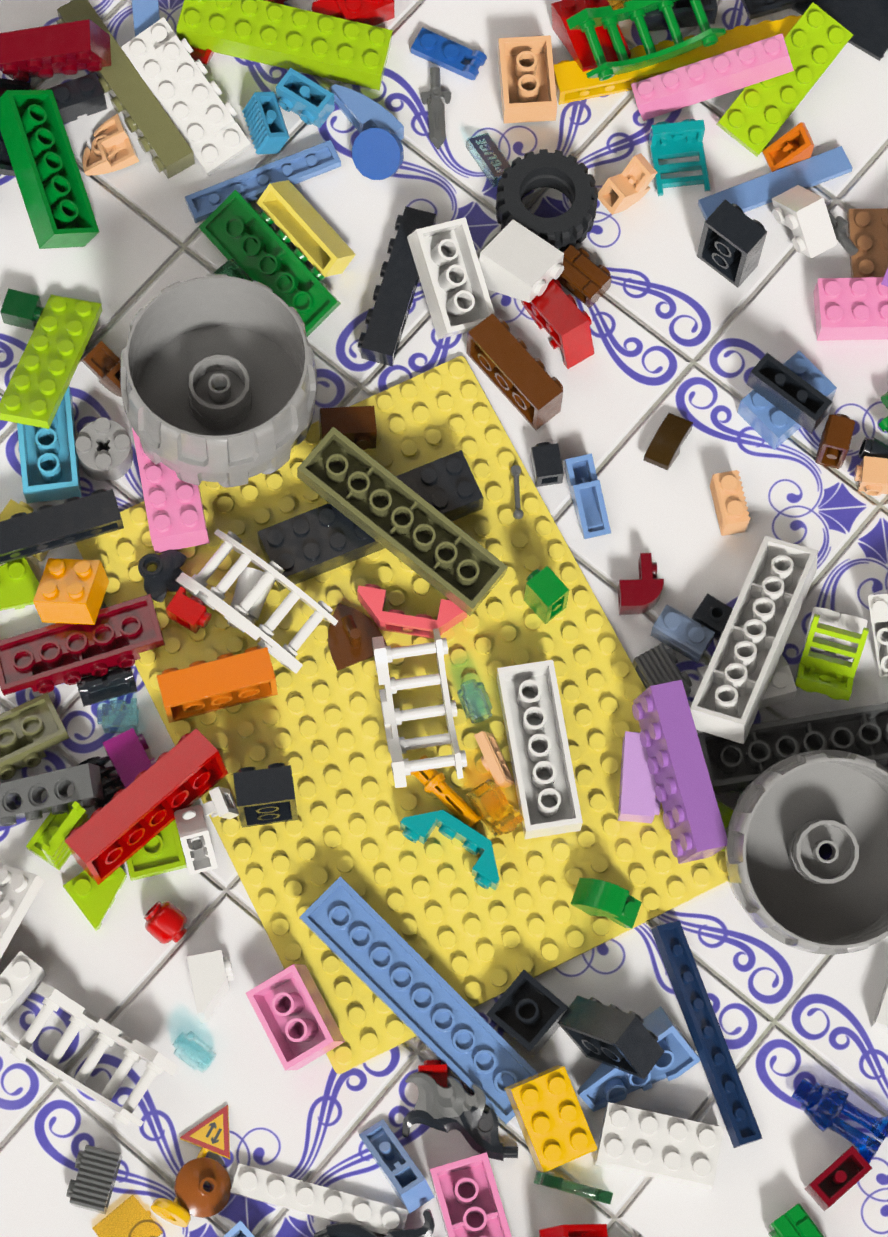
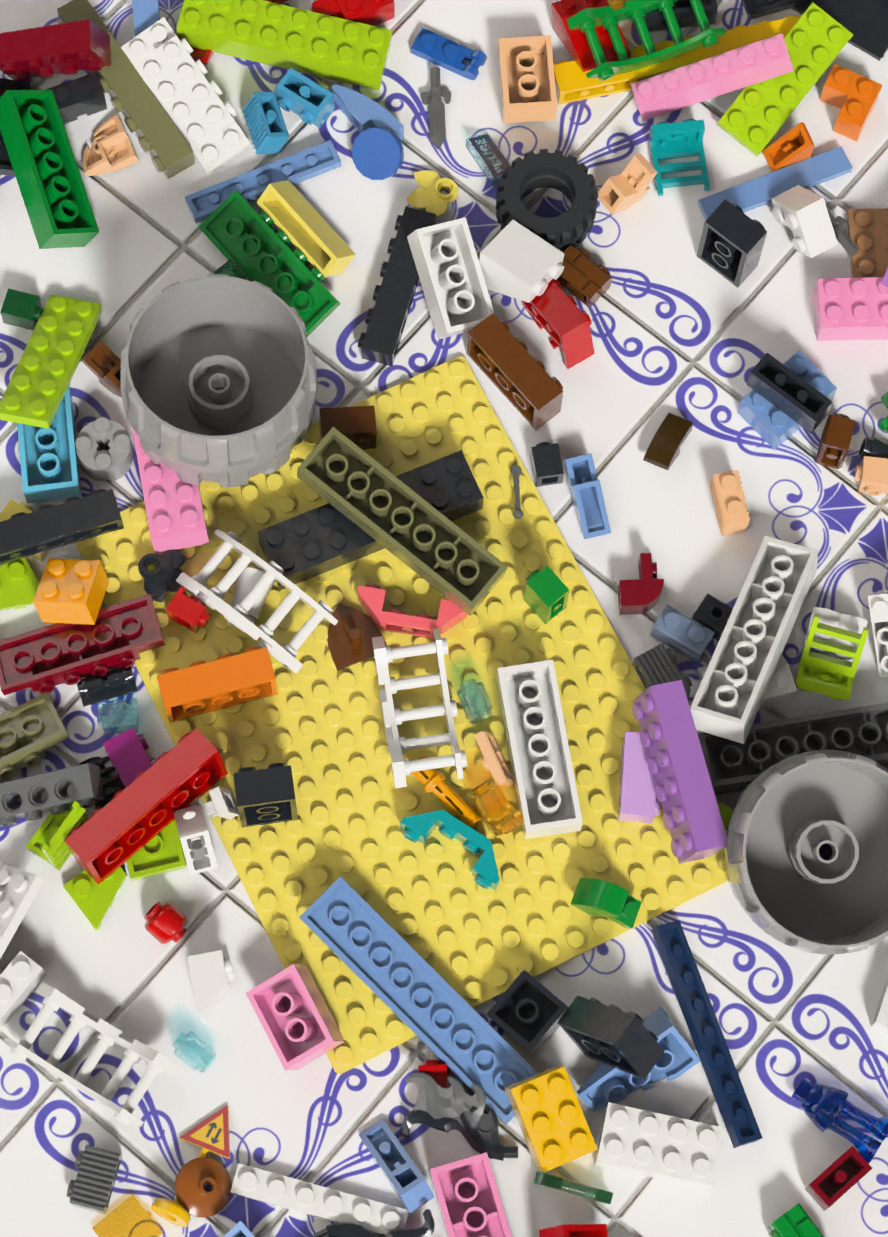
(429, 194): none -> light yellow plate
(854, 97): none -> orange brick

